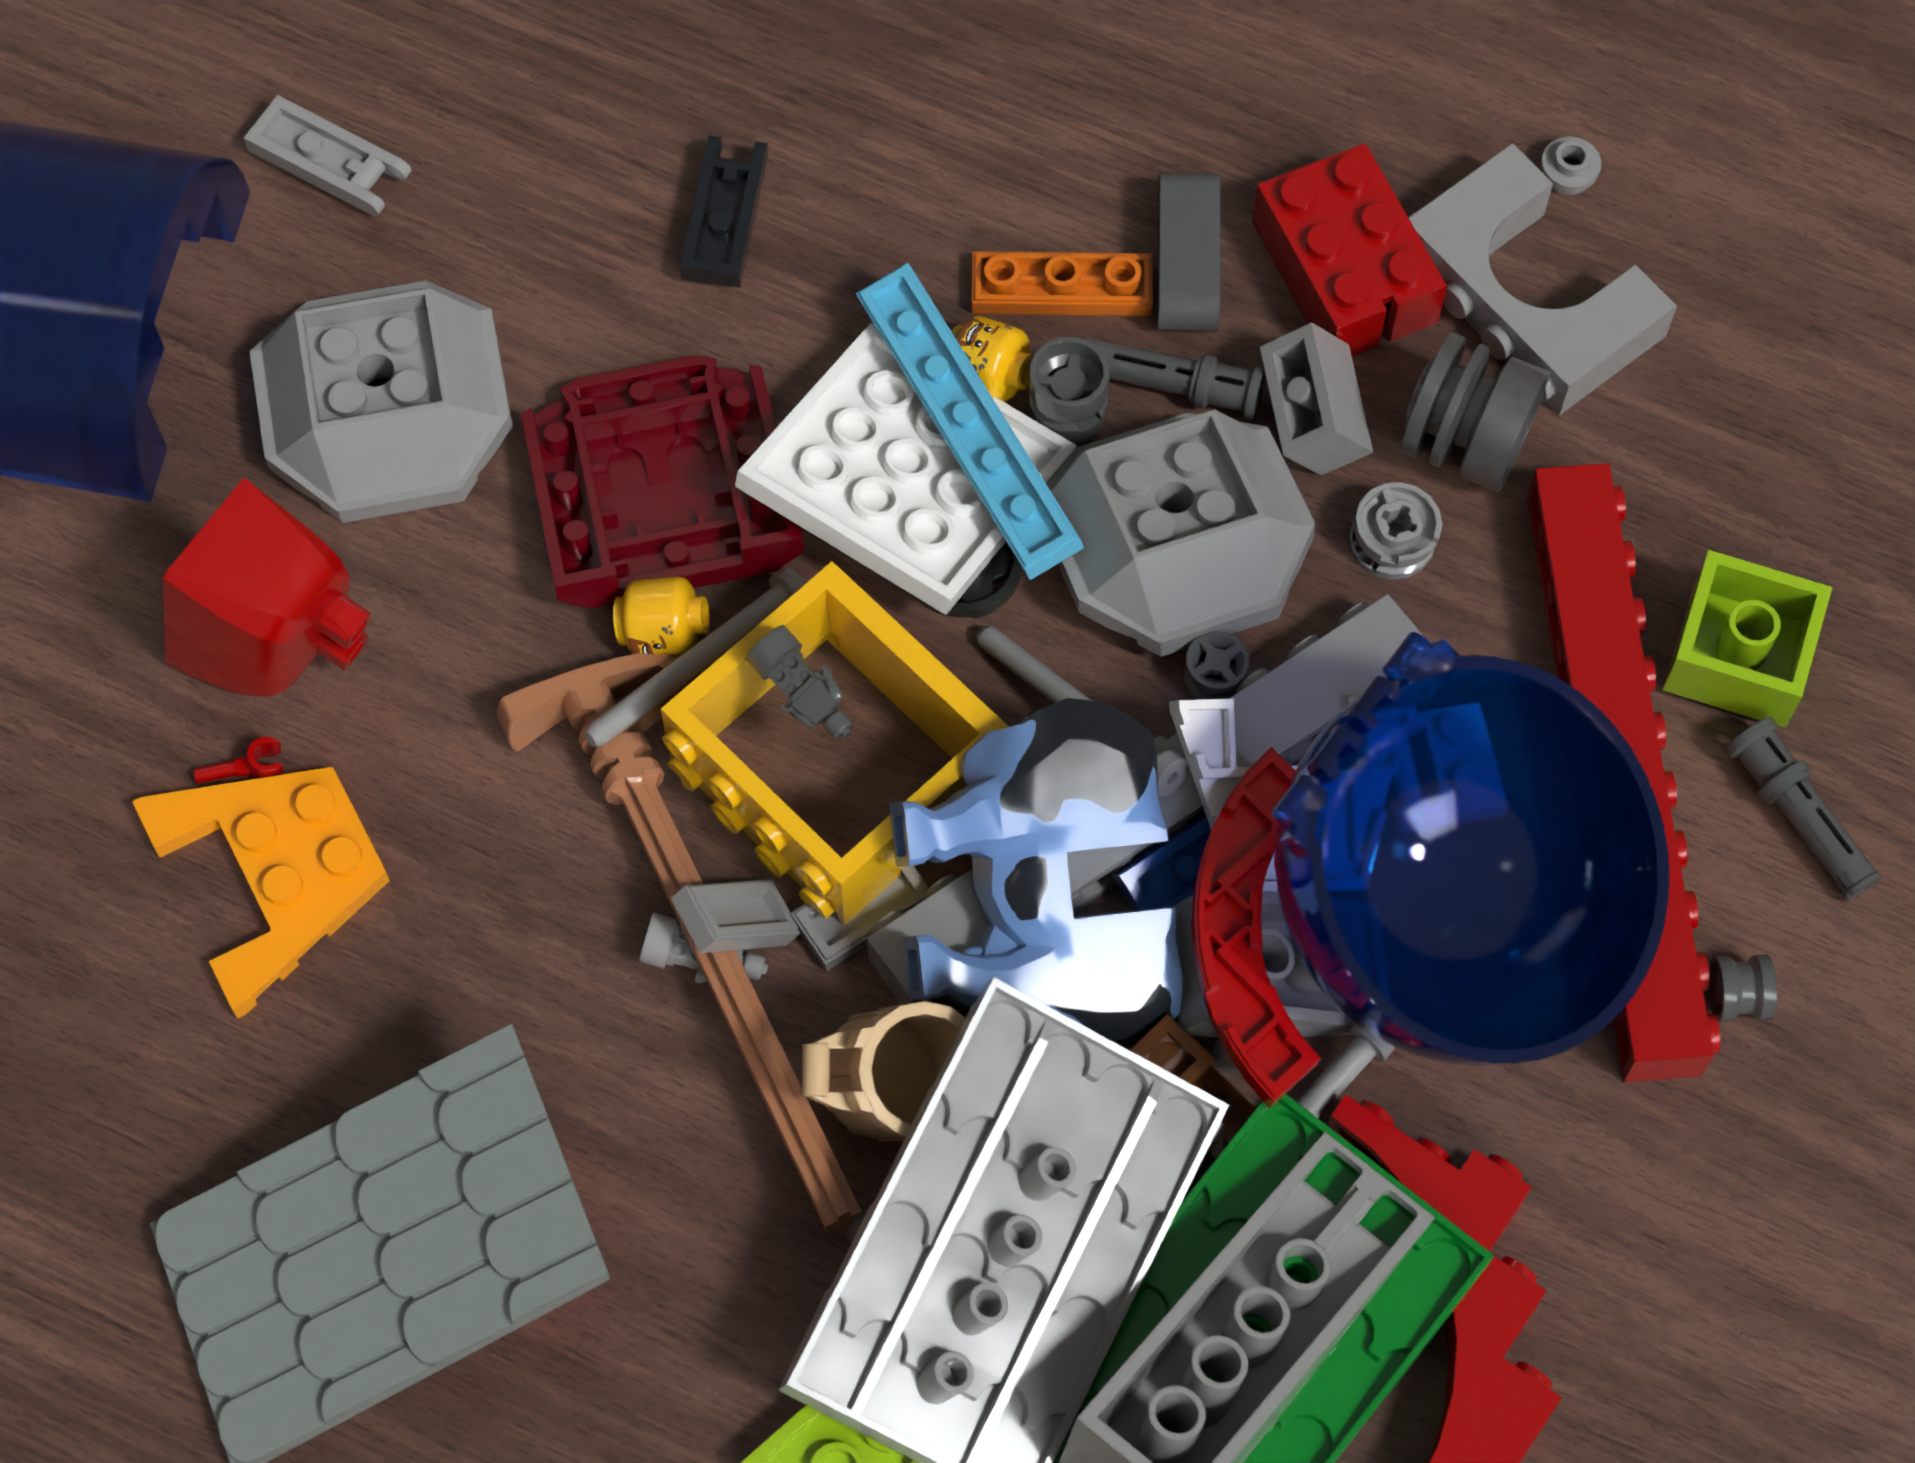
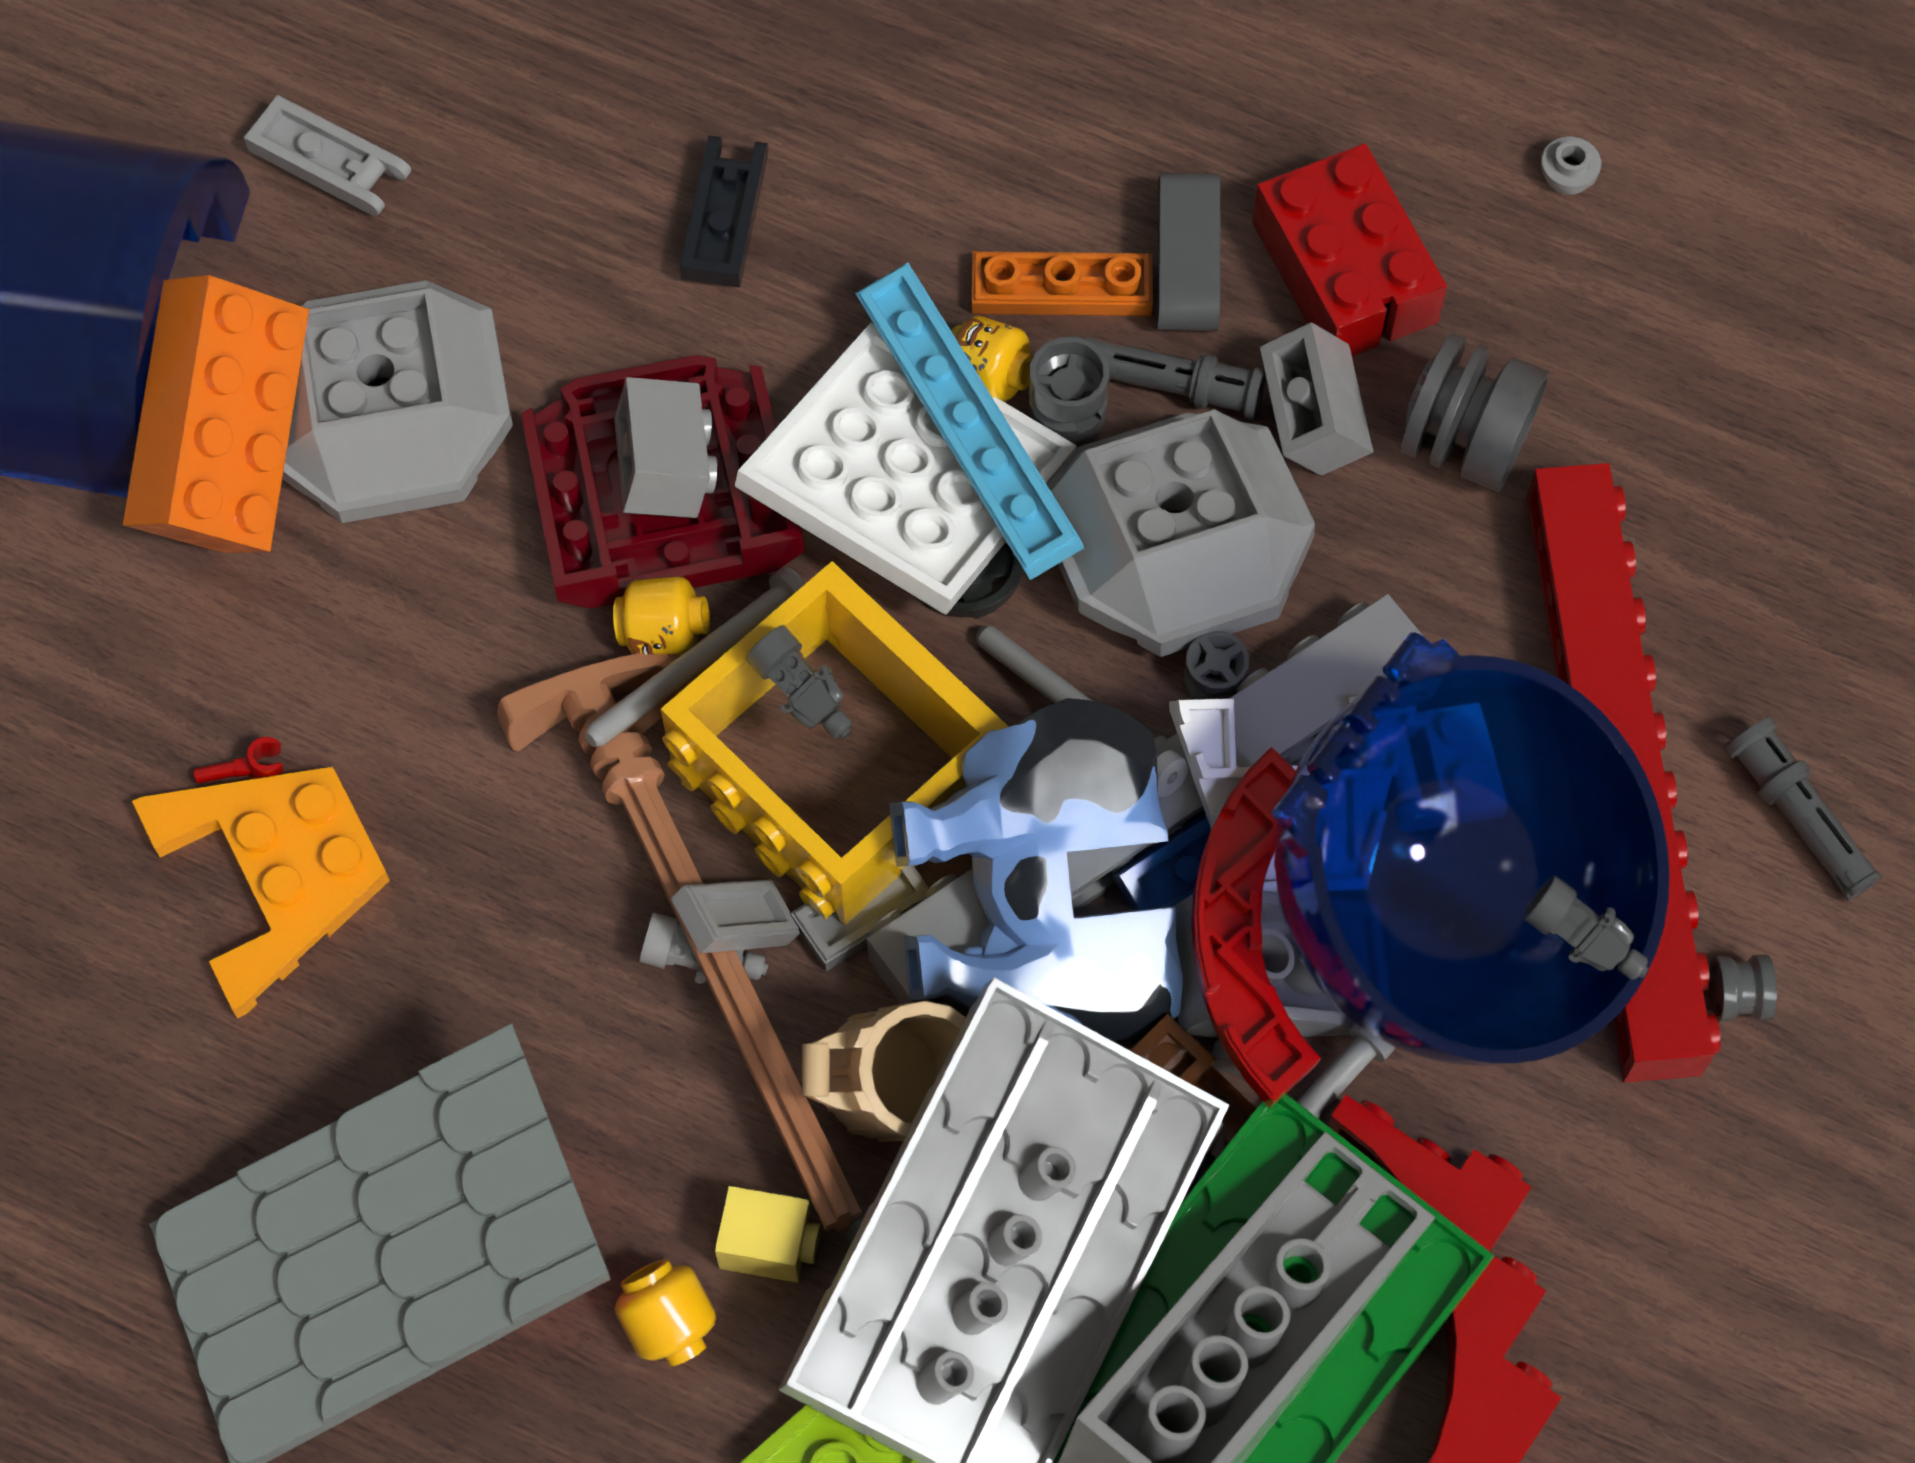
(216, 415): none -> orange brick
(258, 600): red hips -> none
(663, 448): none -> light grey brick
(665, 1312): none -> yellow head
(766, 1235): none -> light yellow brick
(1396, 529): light grey wheel -> none
(1574, 343): light grey arch -> none
(1597, 939): none -> dark grey piece
(1747, 638): lime brick -> none

